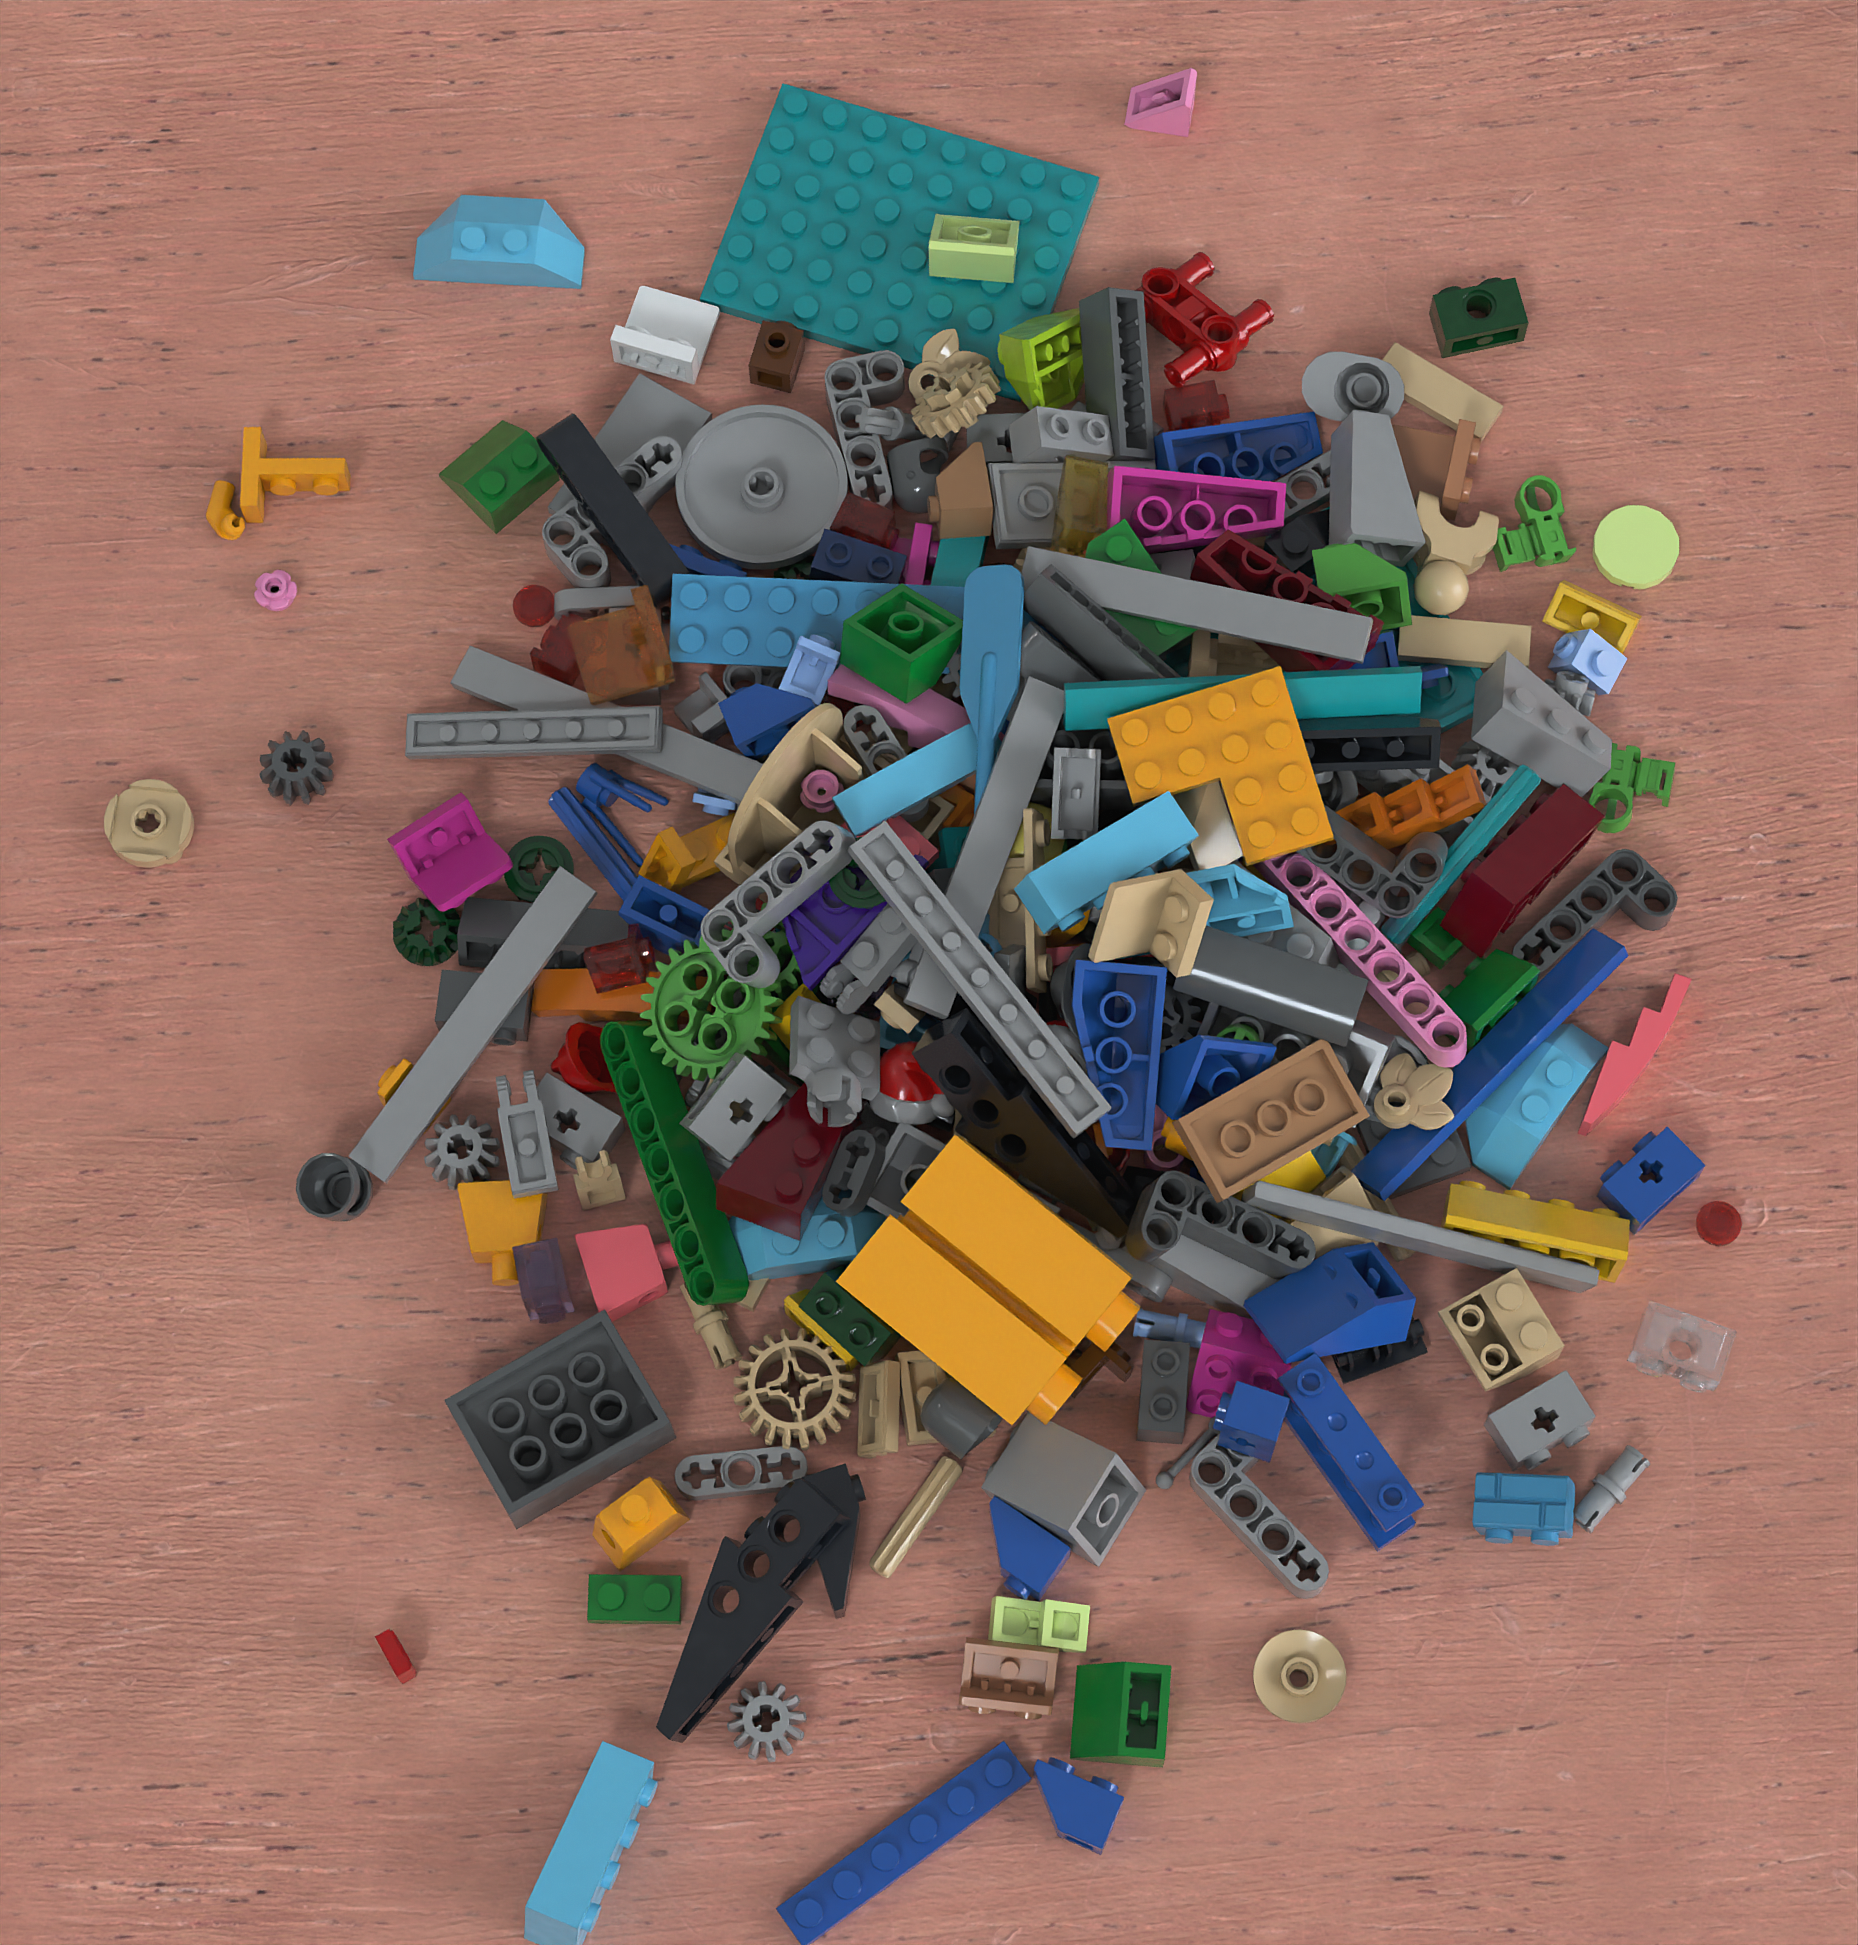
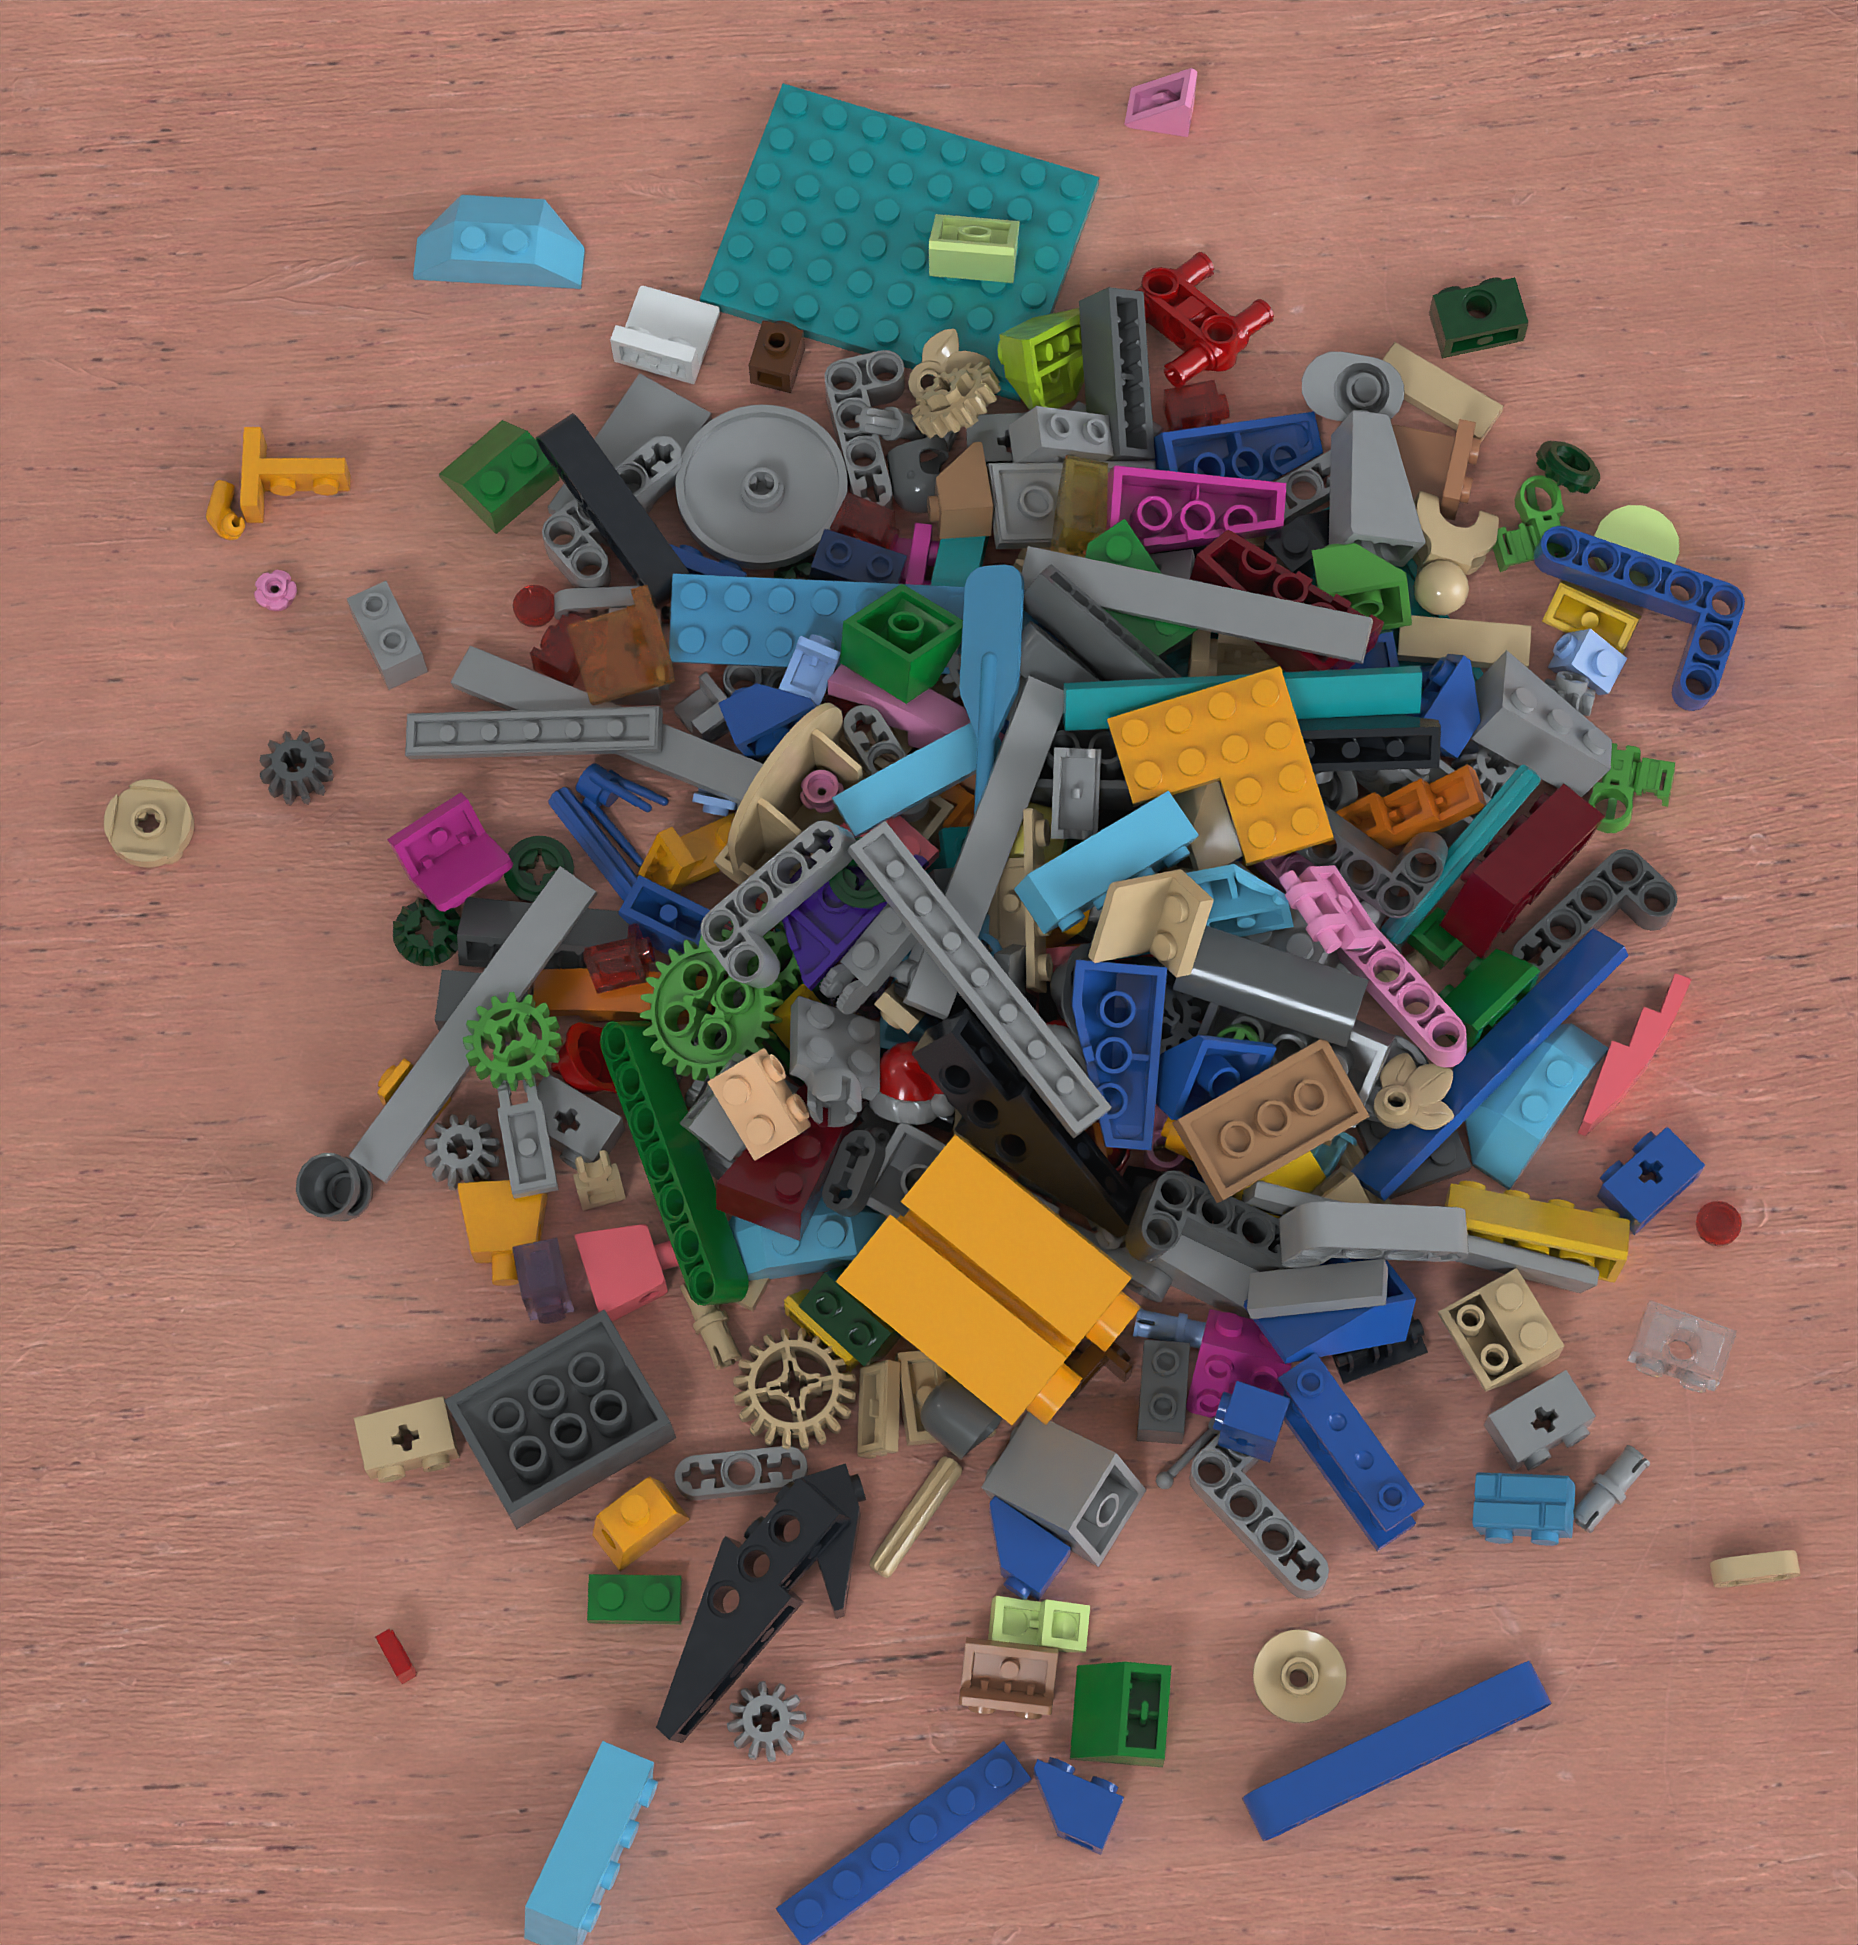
(384, 1432): none -> tan brick
(387, 635): none -> light grey brick
(520, 1058): none -> bright green gear
(760, 1103): none -> light nougat bracket
(1317, 1289): none -> light grey tile
(1329, 909): none -> bright pink plate
(1372, 1231): none -> light grey beam
(1396, 1751): none -> blue beam
(1452, 701): none -> blue slope
(1568, 466): none -> dark green gear
(1655, 597): none -> blue beam
(1755, 1568): none -> tan beam

